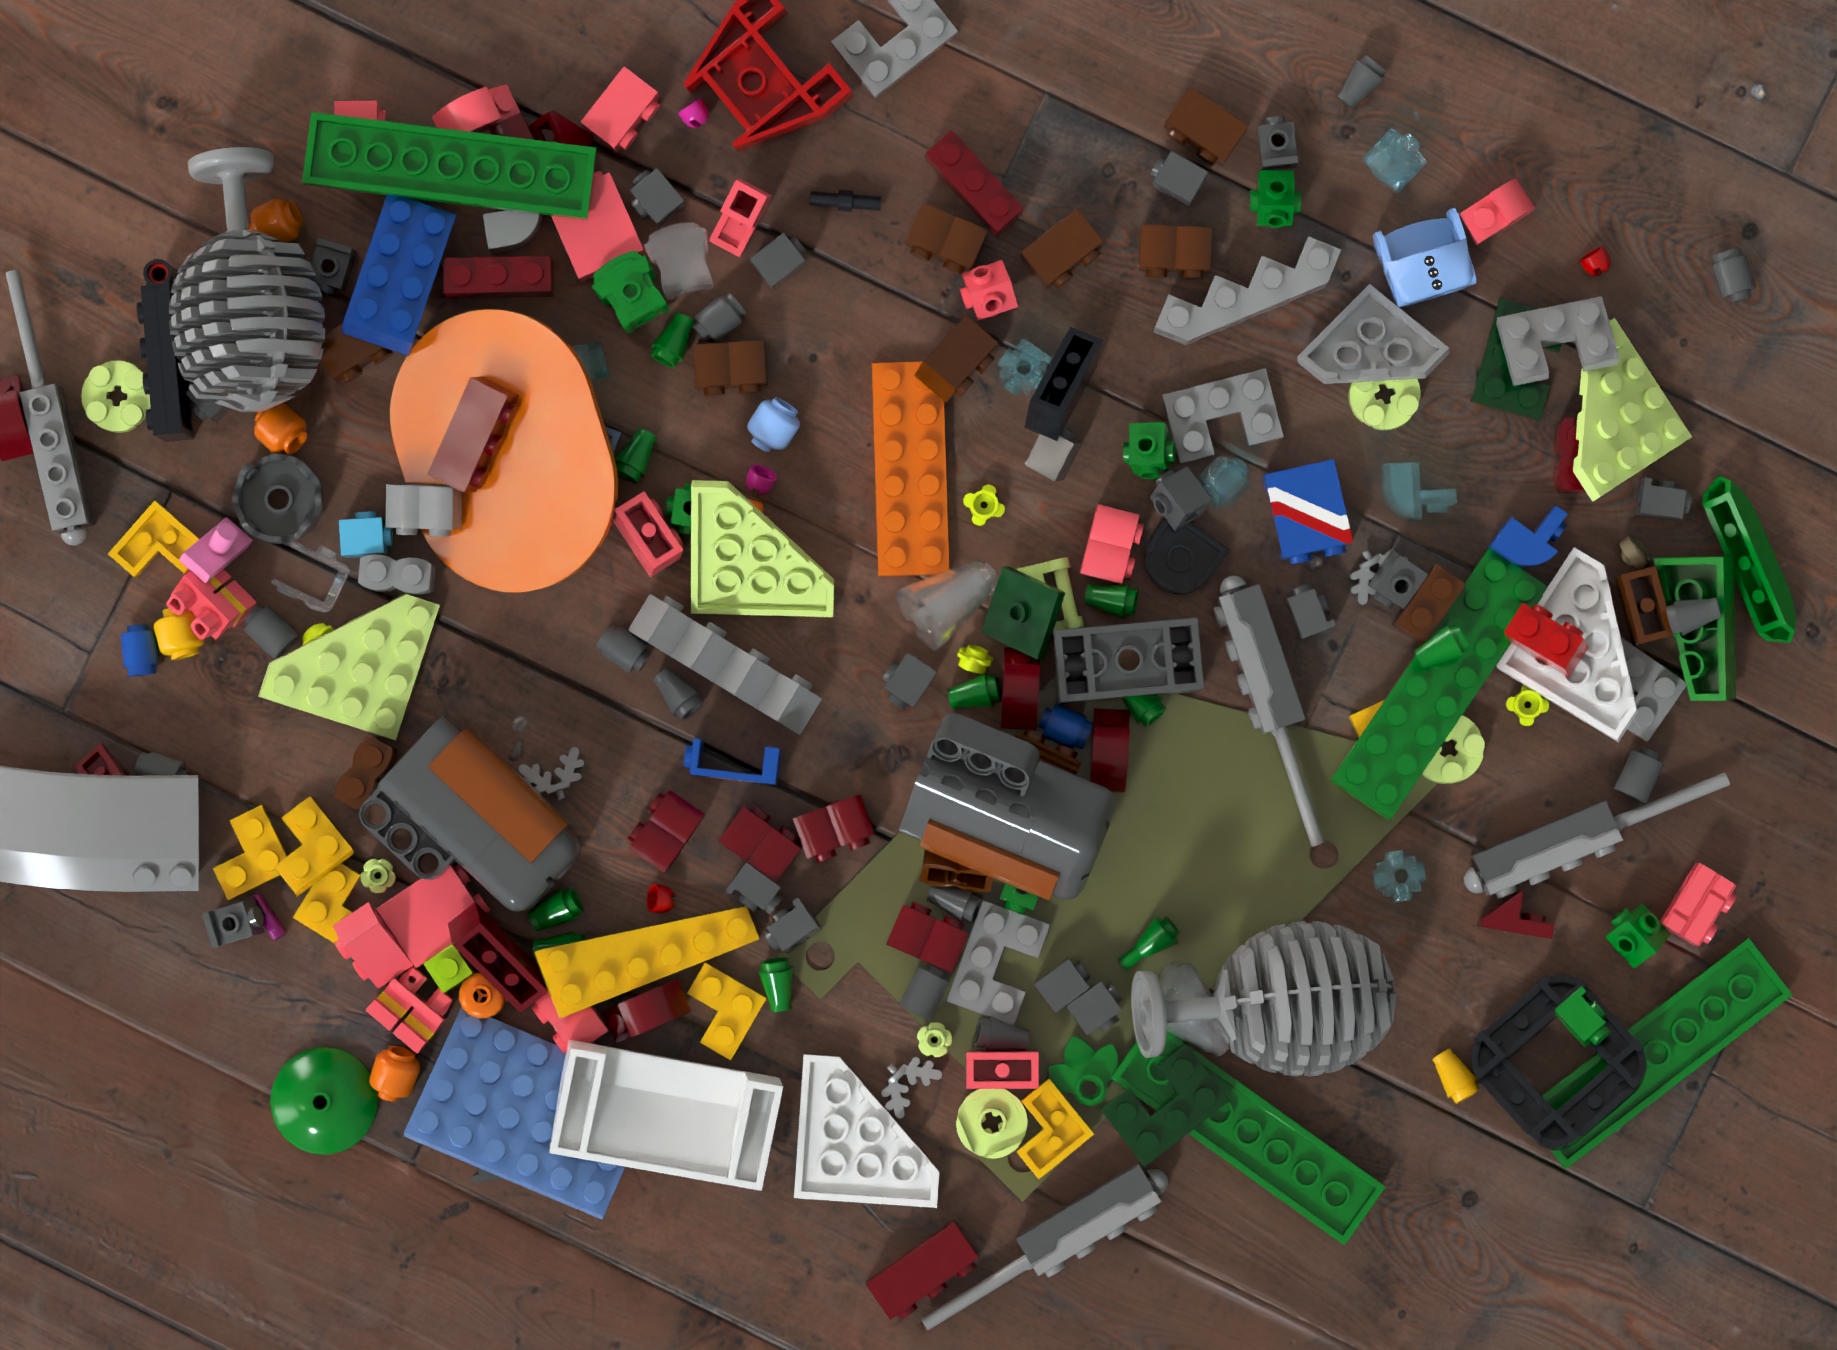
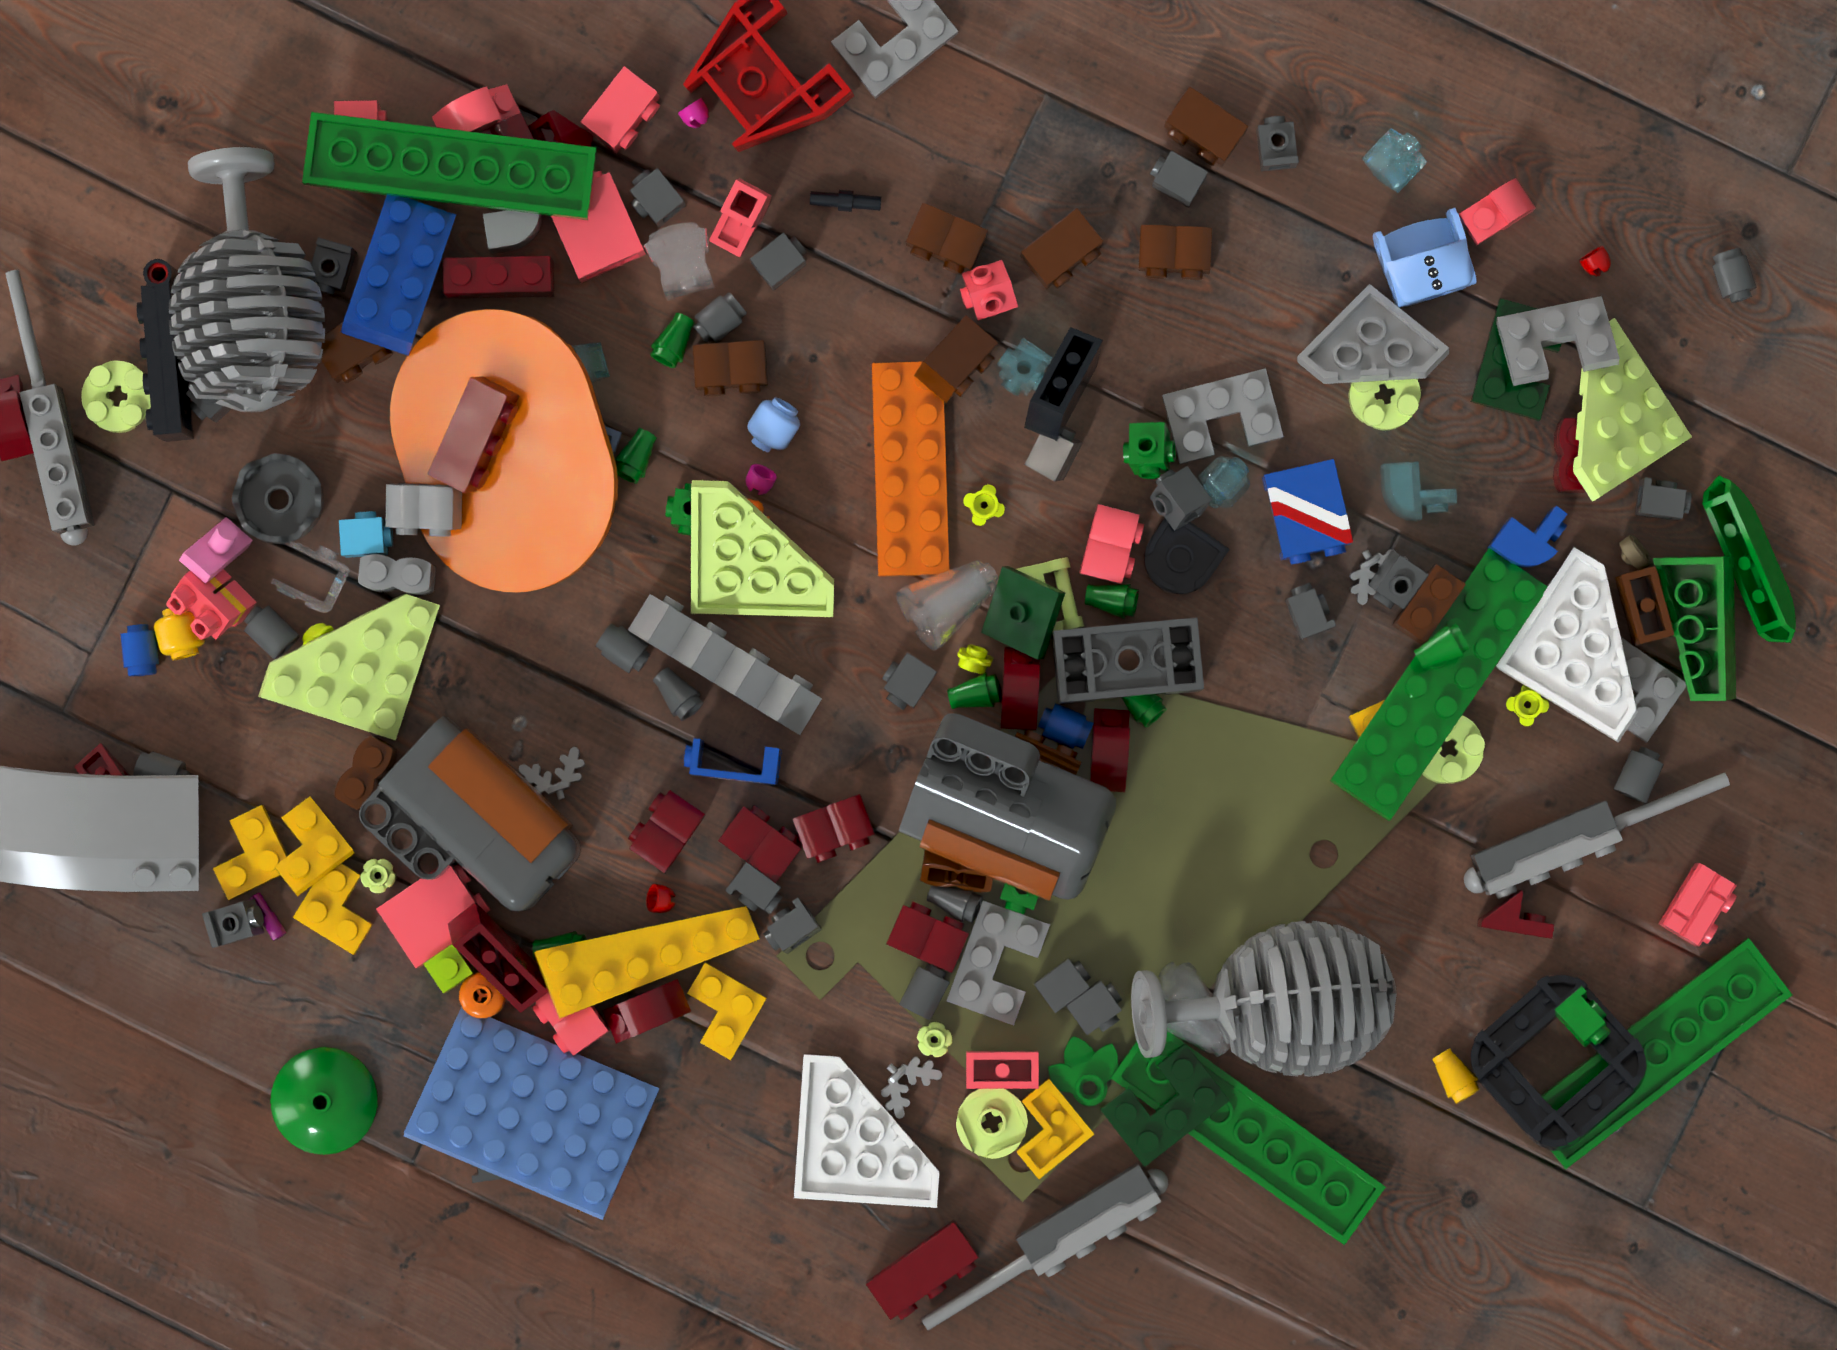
(153, 533): yellow plate -> none
(277, 219): orange head -> none
(280, 429): orange head -> none
(371, 945): coral brick -> none
(395, 1073): orange head -> none
(398, 1000): coral hips -> none
(557, 909): green cone -> none
(630, 290): green piece -> none
(648, 534): coral brick -> none
(665, 1115): white slope -> none
(777, 982): green cone -> none
(974, 183): dark red brick -> none
(1000, 1036): dark grey cone -> none
(1156, 938): green cone -> none
(1231, 303): light grey brick -> none
(1266, 681): piece -> none
(1275, 198): green brick -> none
(1361, 81): dark grey cone -> none
(1384, 876): clear light blue brick -> none
(1546, 639): red brick -> none
(1637, 934): green brick -> none
(1692, 614): dark grey cone -> none

